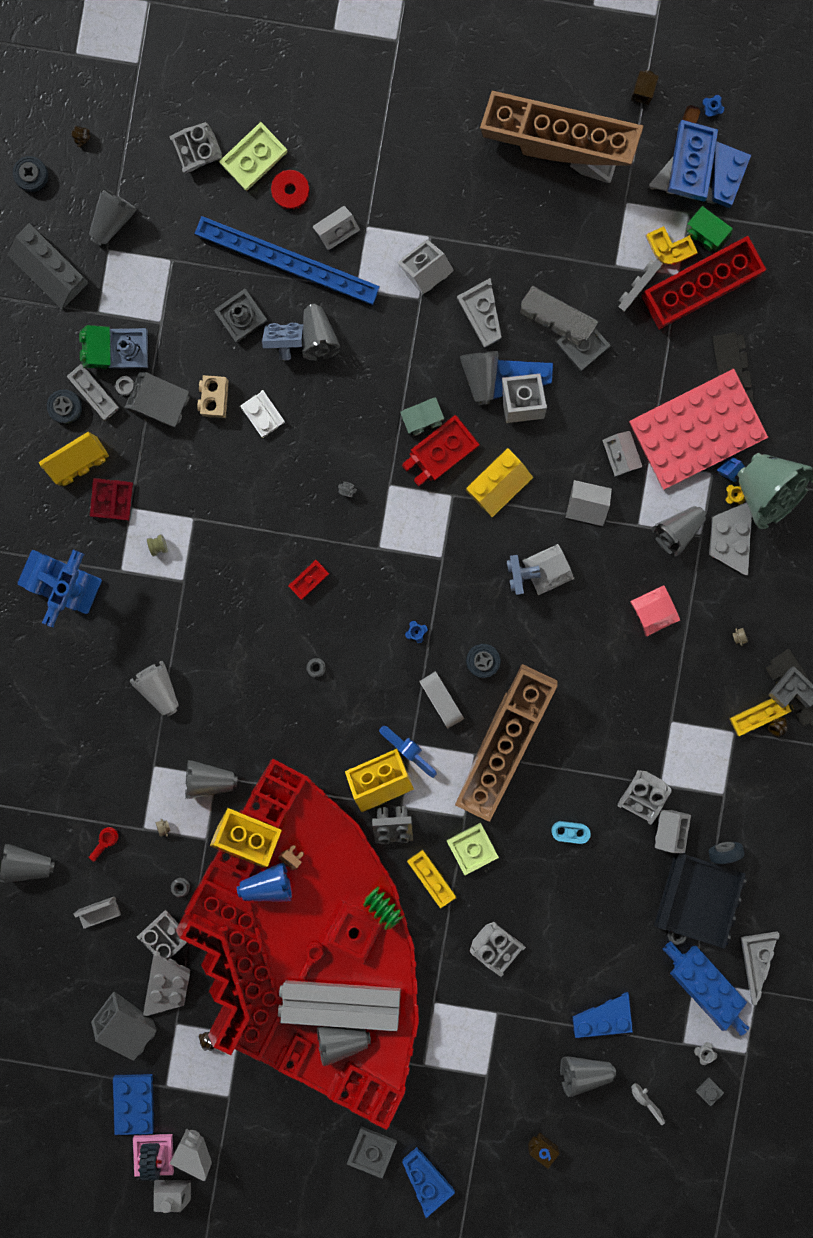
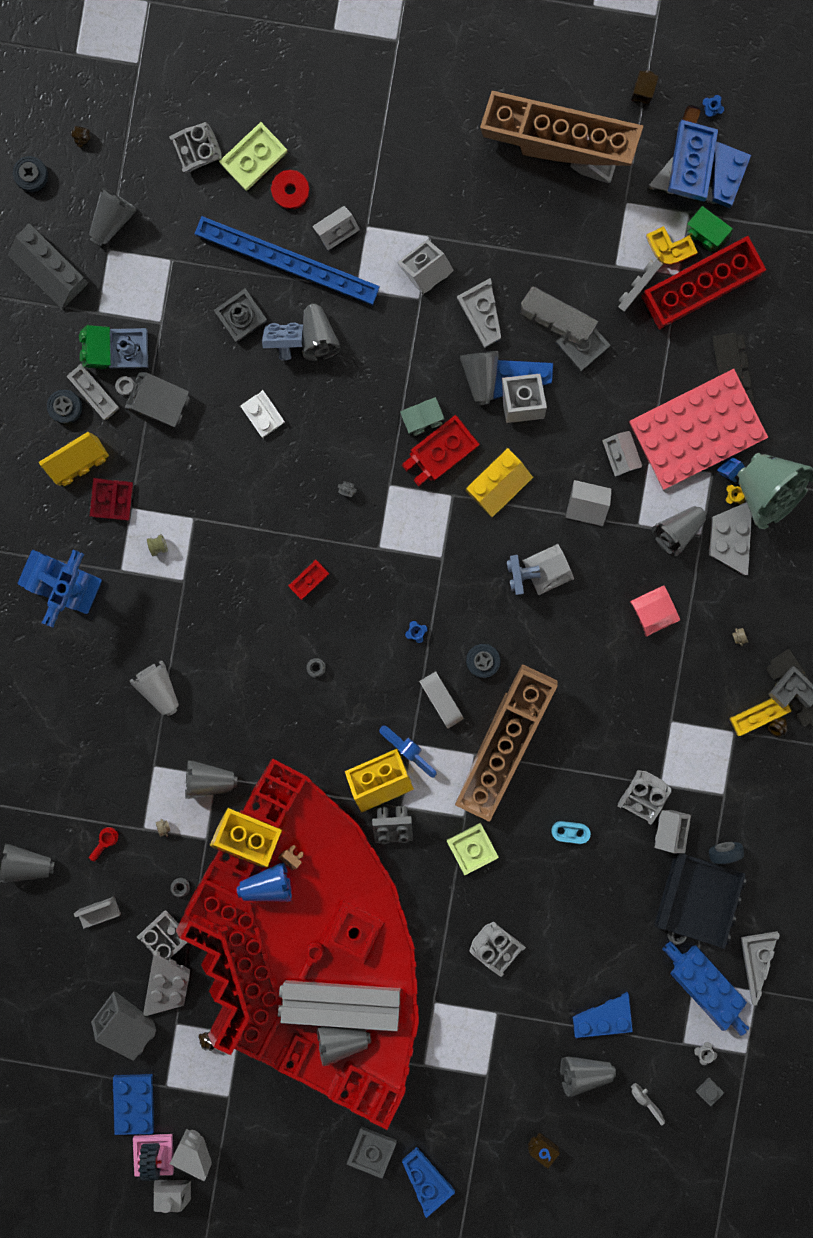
(218, 396): tan brick -> none
(382, 909): green piece -> none
(431, 878): yellow plate -> none

